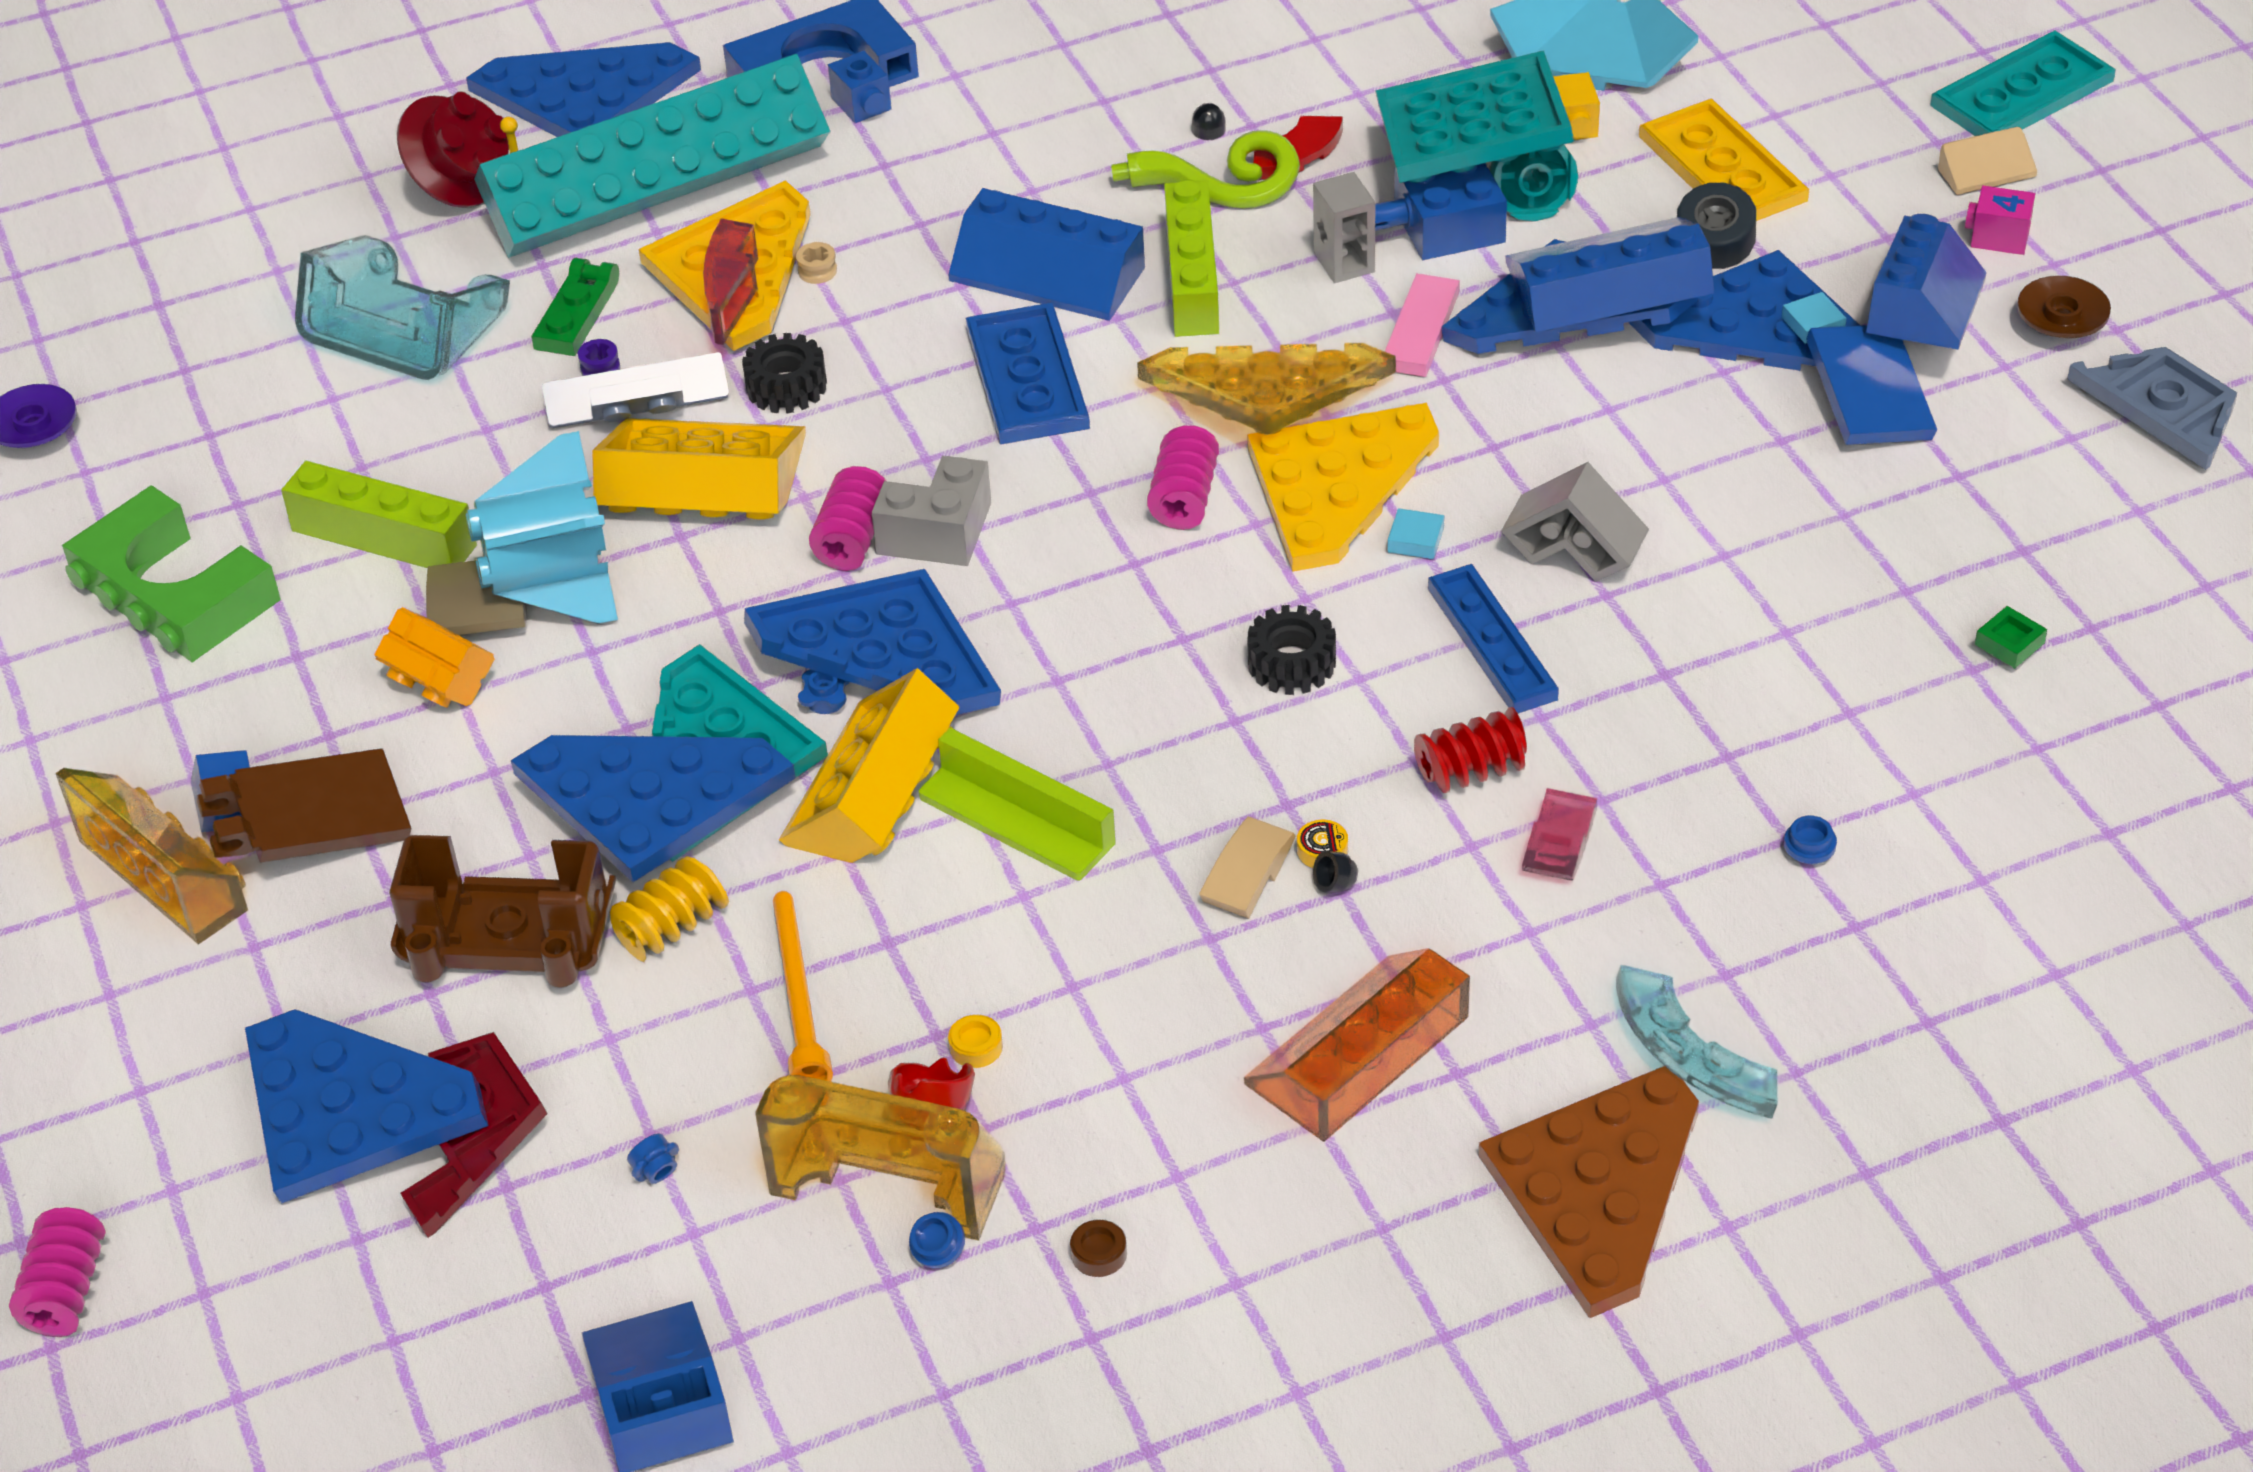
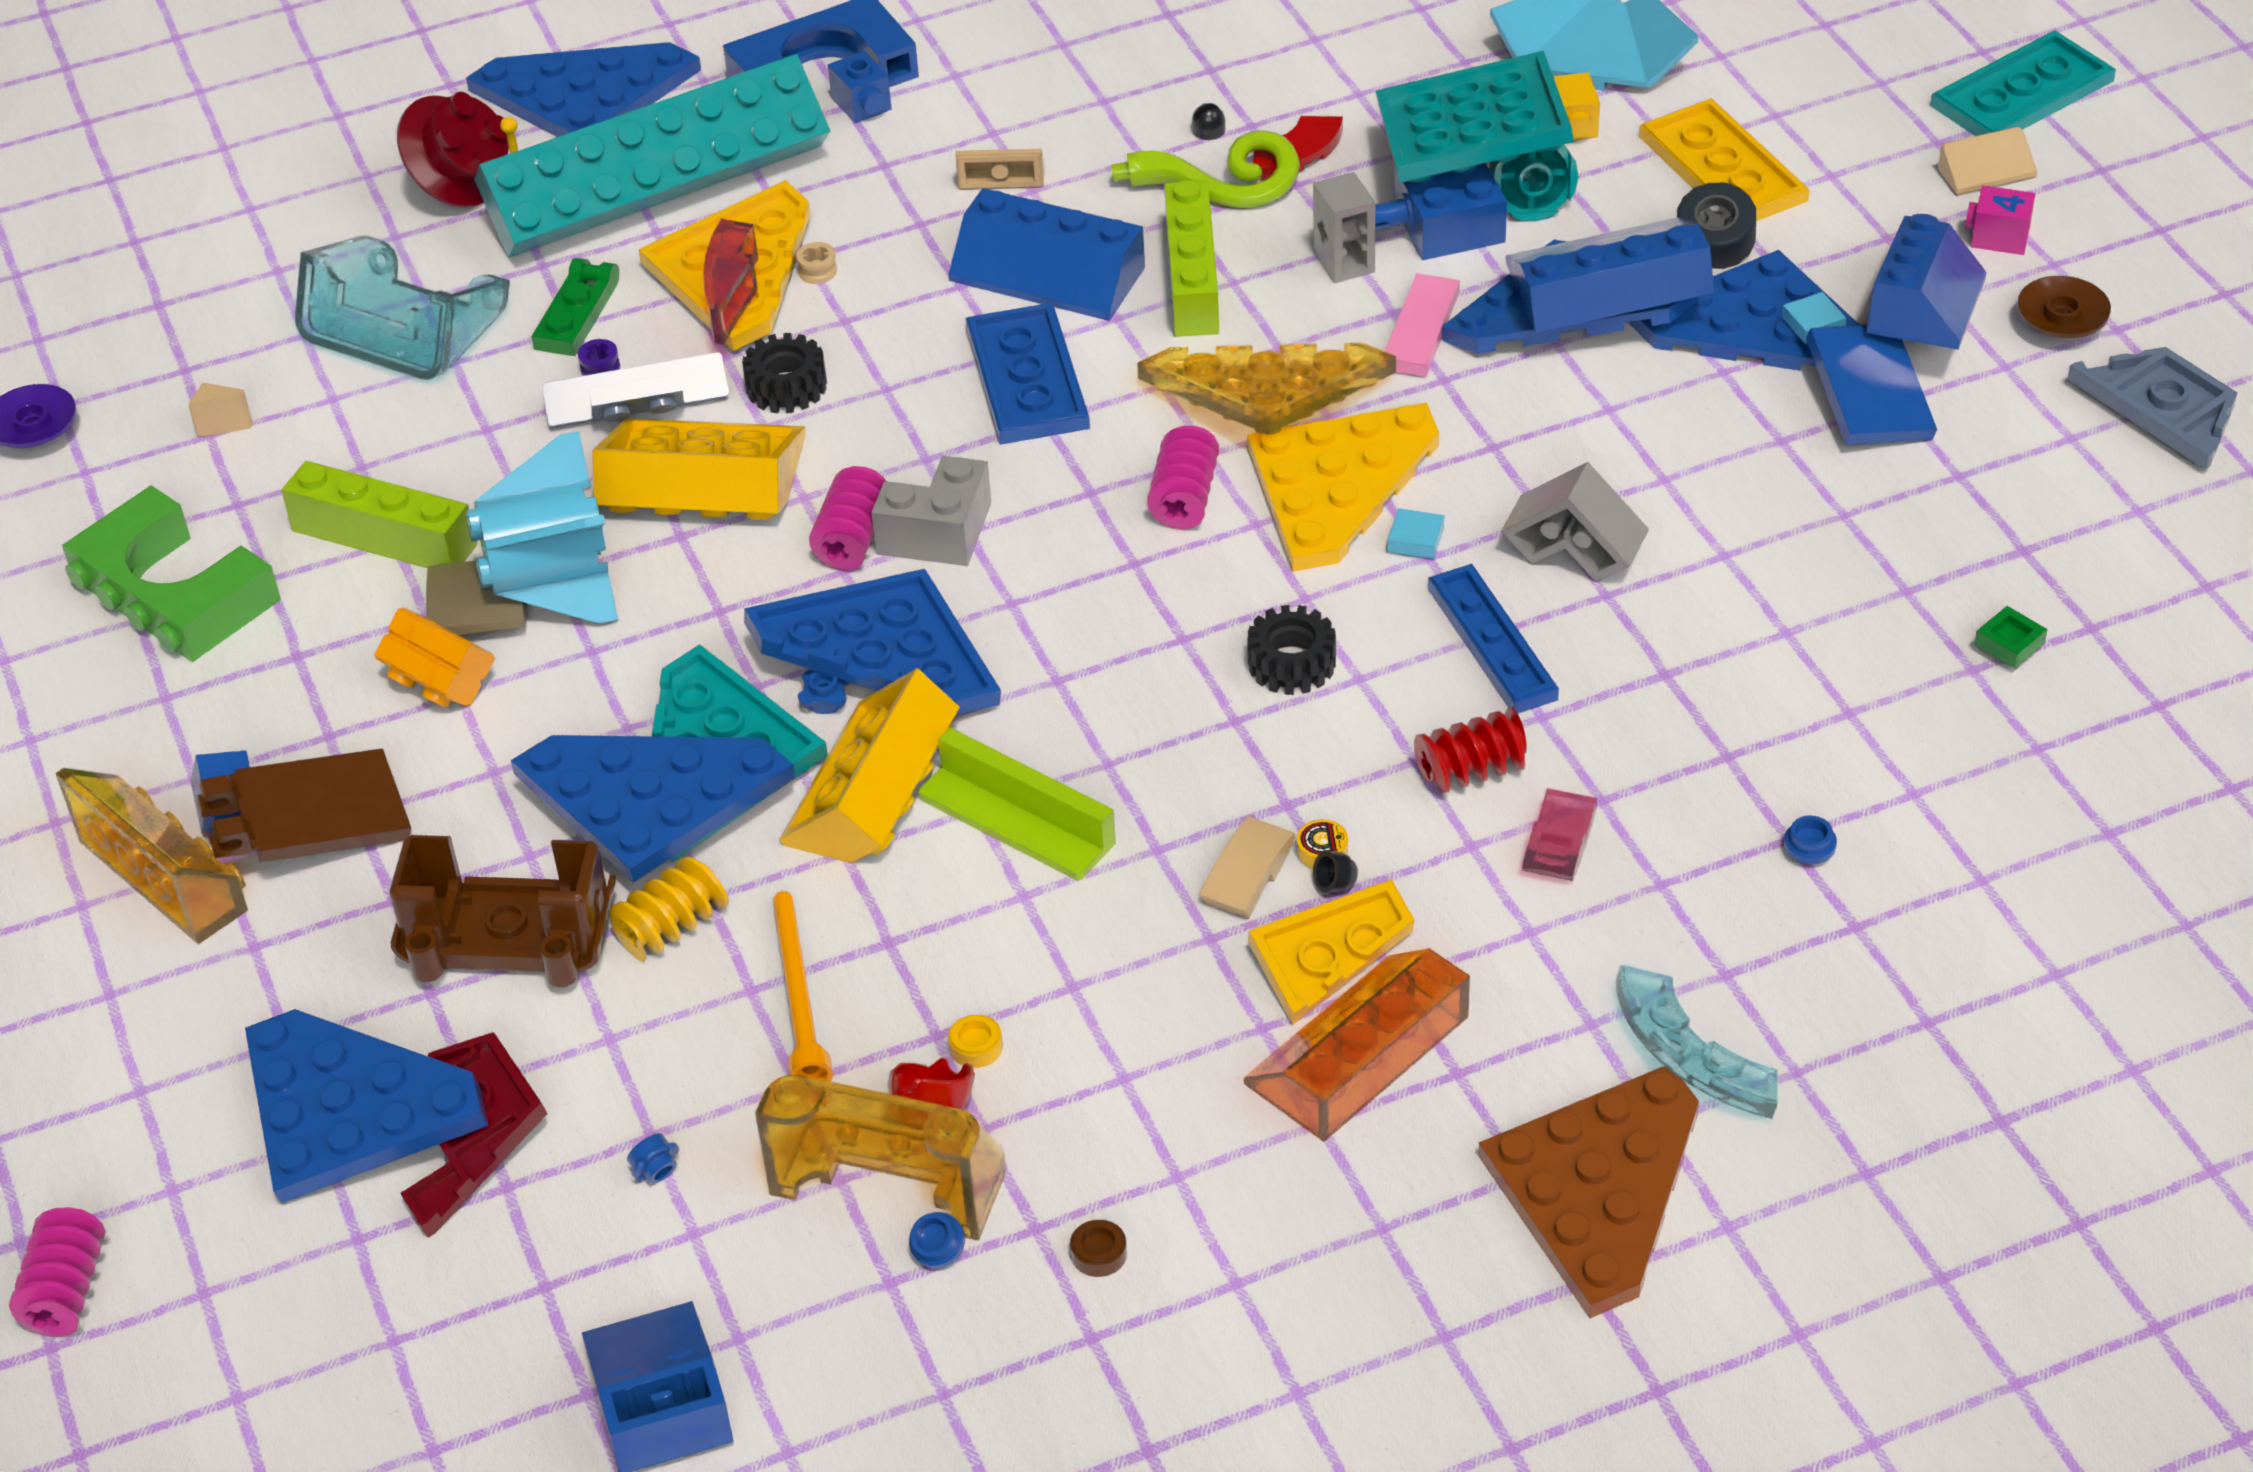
(219, 410): none -> tan slope
(1000, 168): none -> tan slope
(1329, 945): none -> yellow wing

